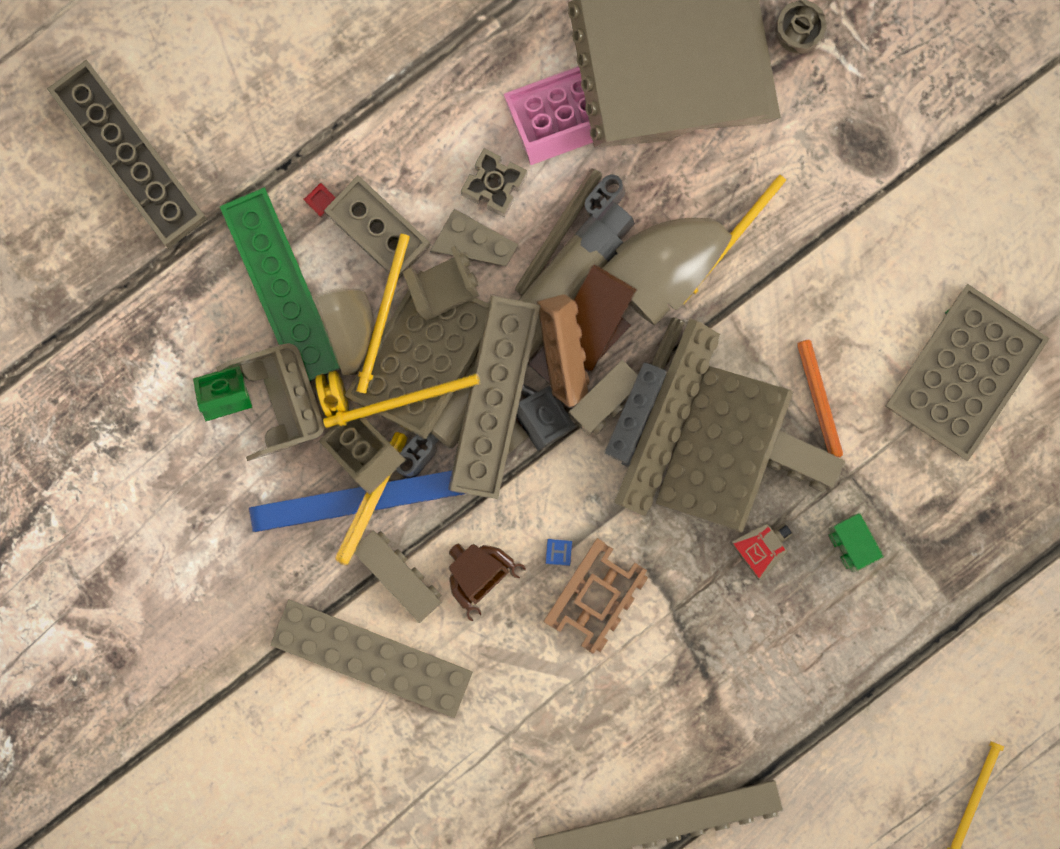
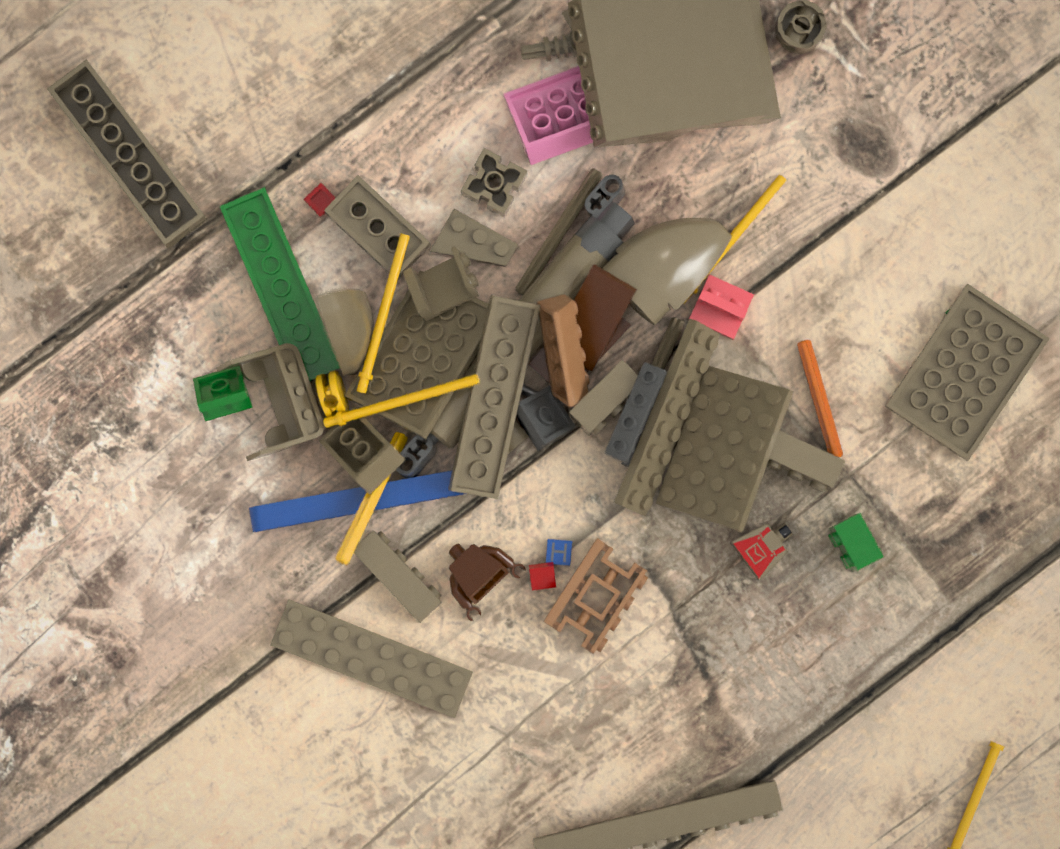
(542, 576): none -> red tile
(551, 48): none -> dark tan piece
(721, 306): none -> coral bracket

